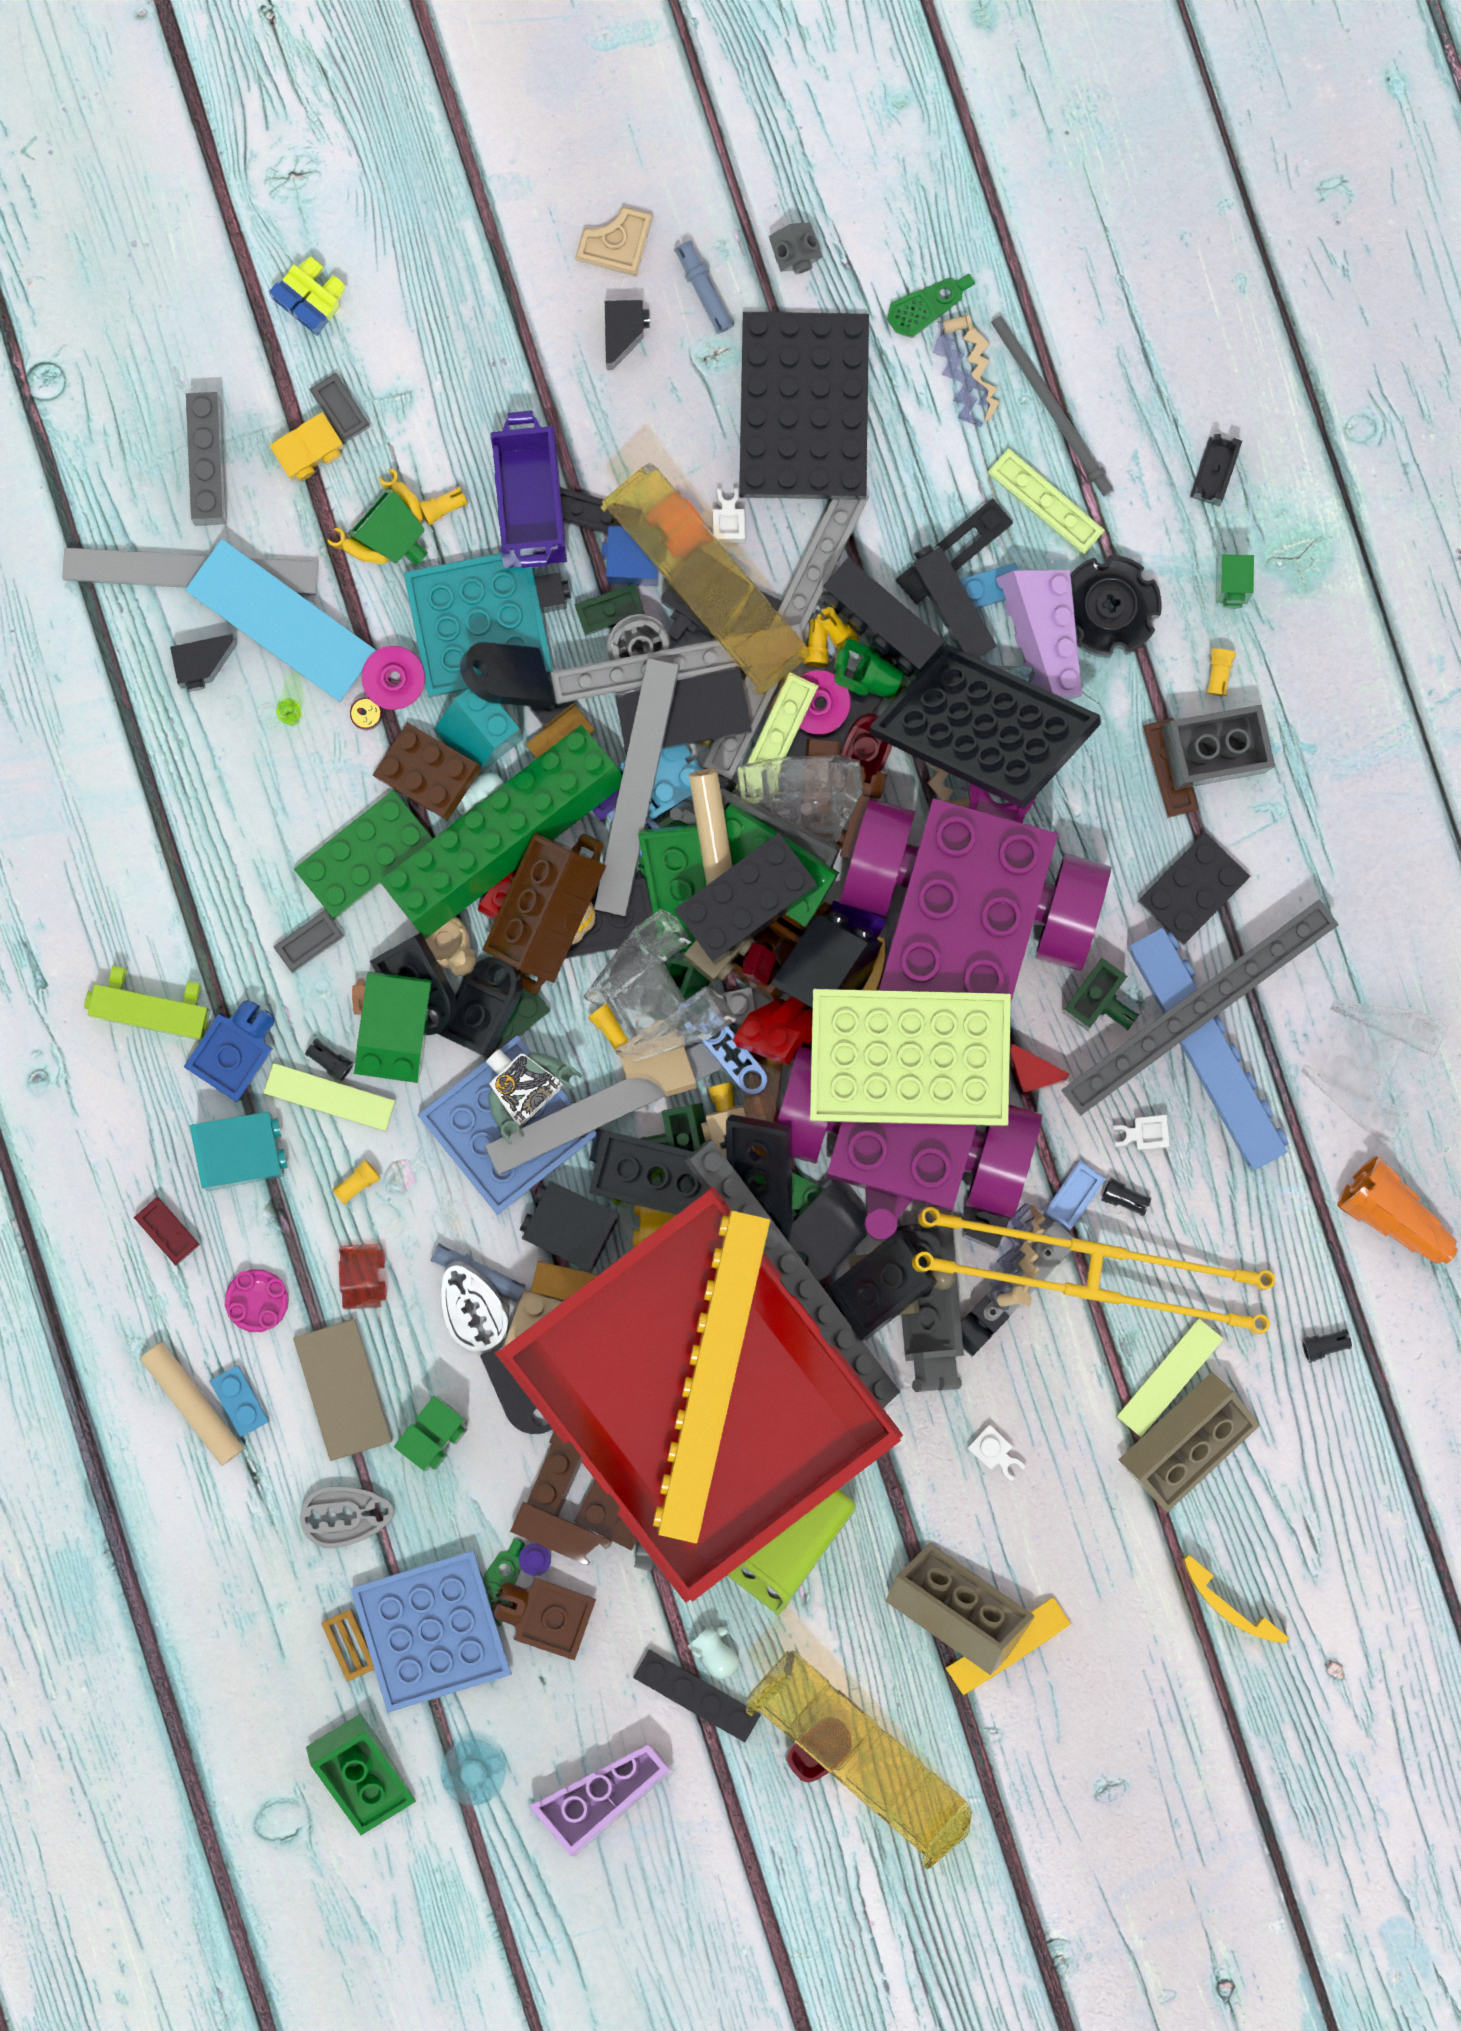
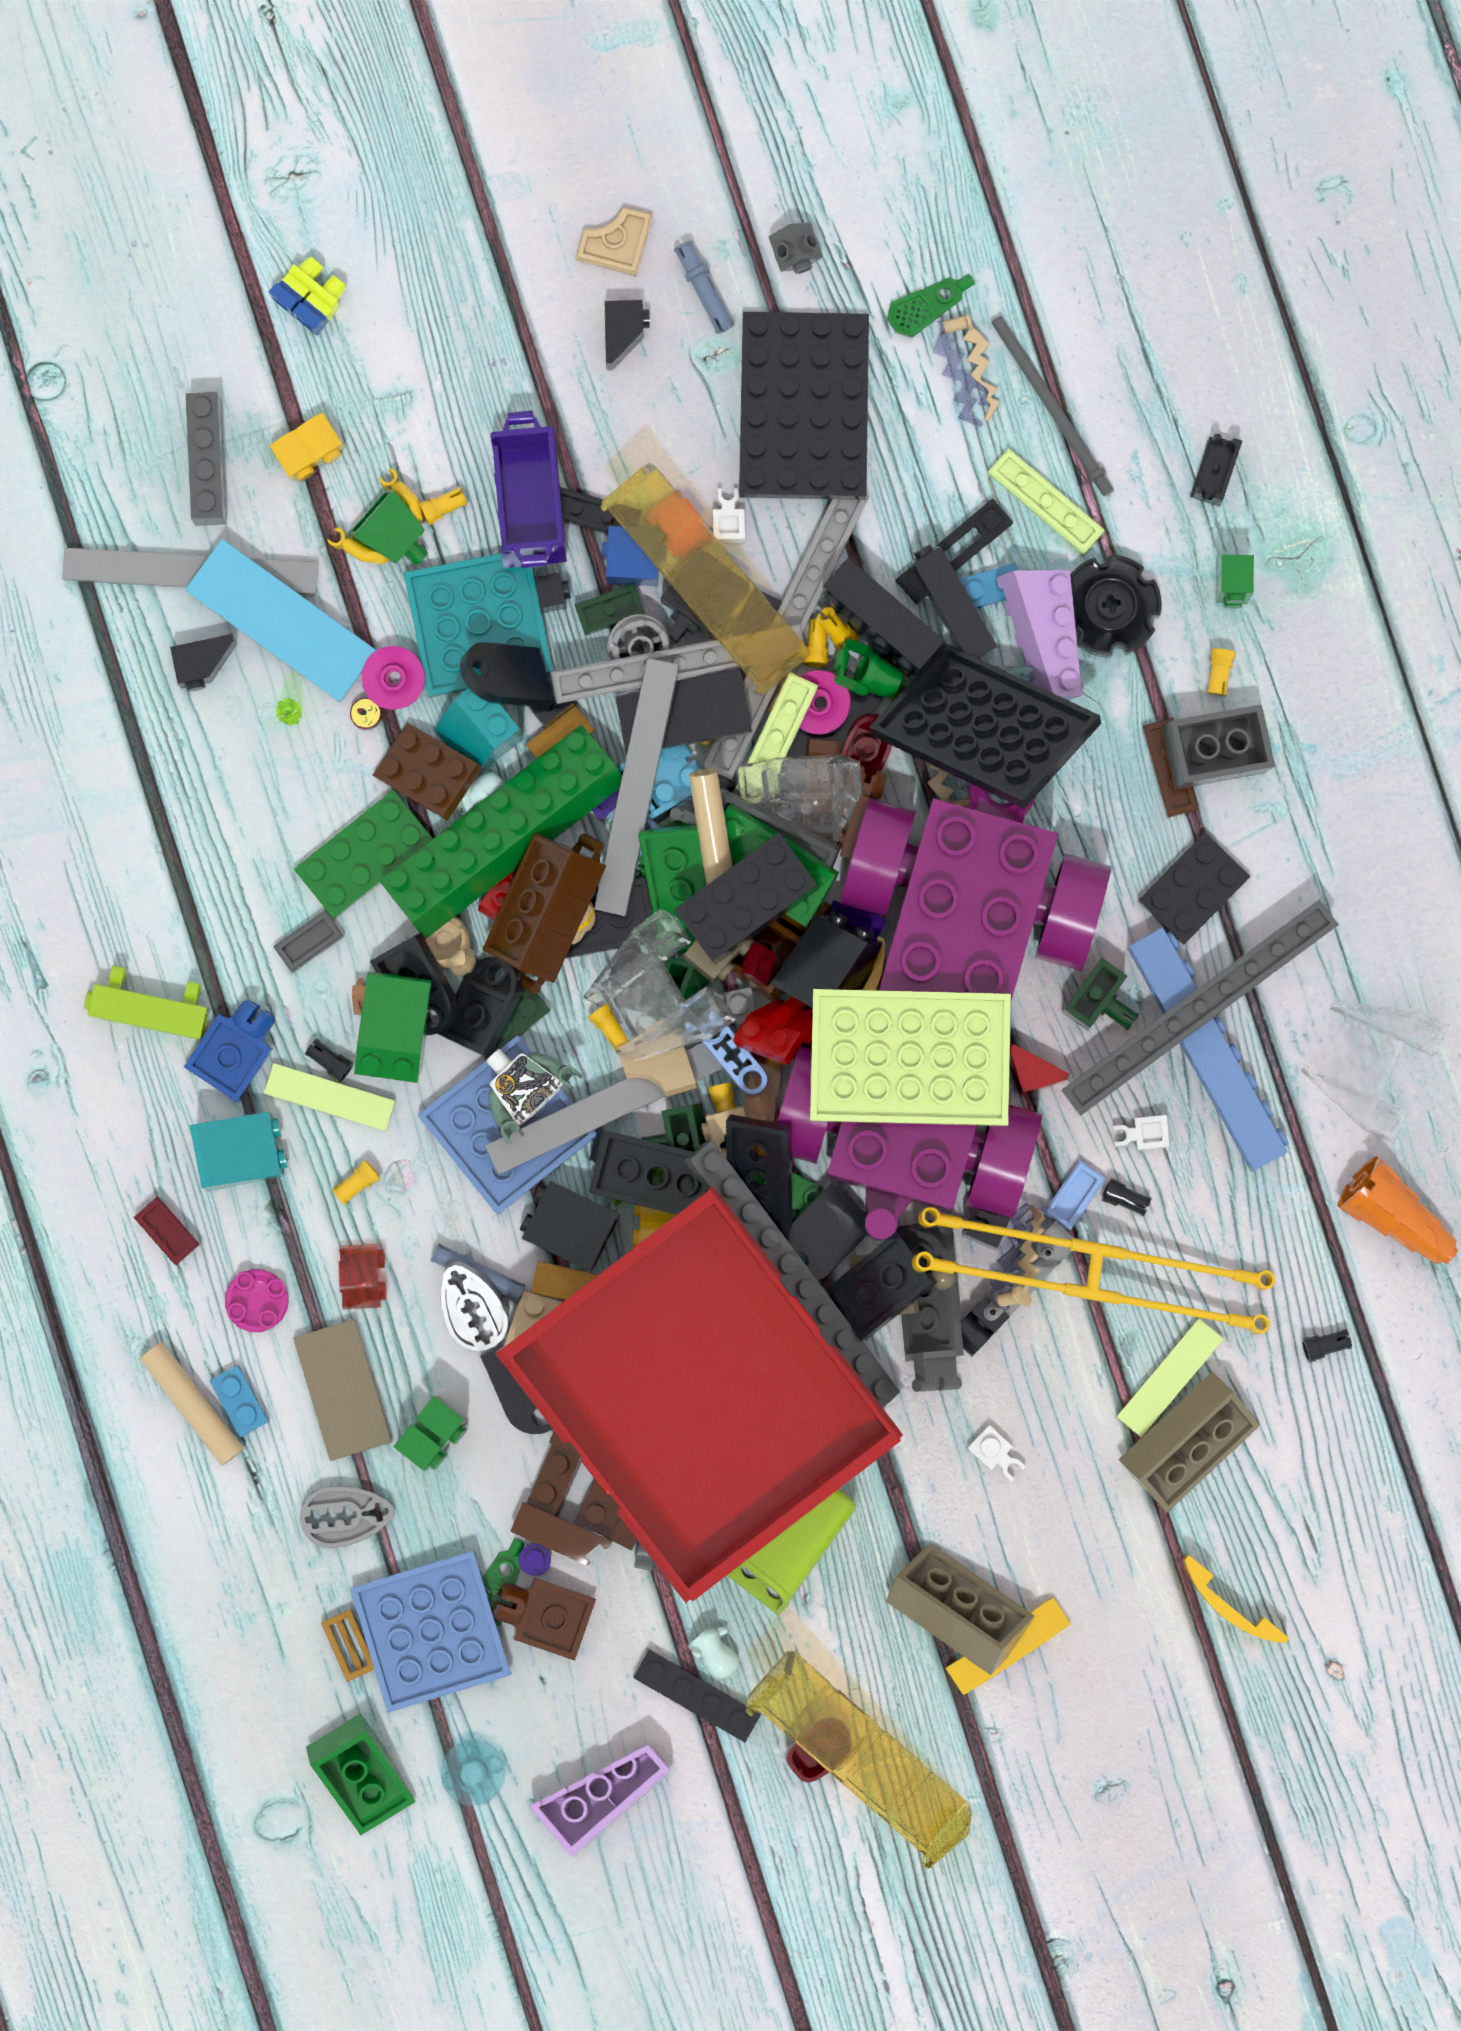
(339, 408): dark grey tile -> none
(713, 1376): yellow brick -> none

